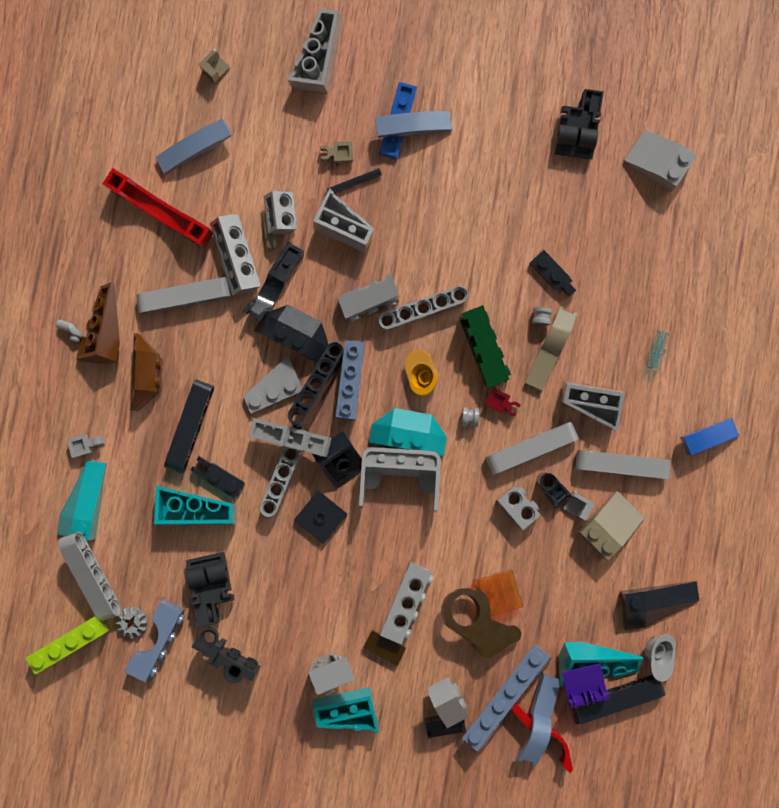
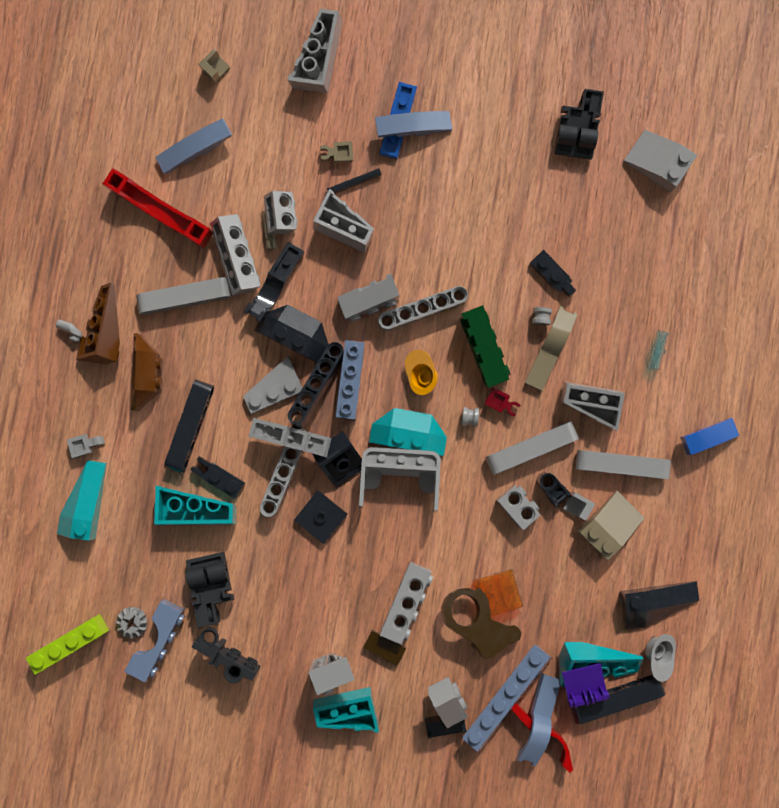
(89, 576): light grey beam -> none

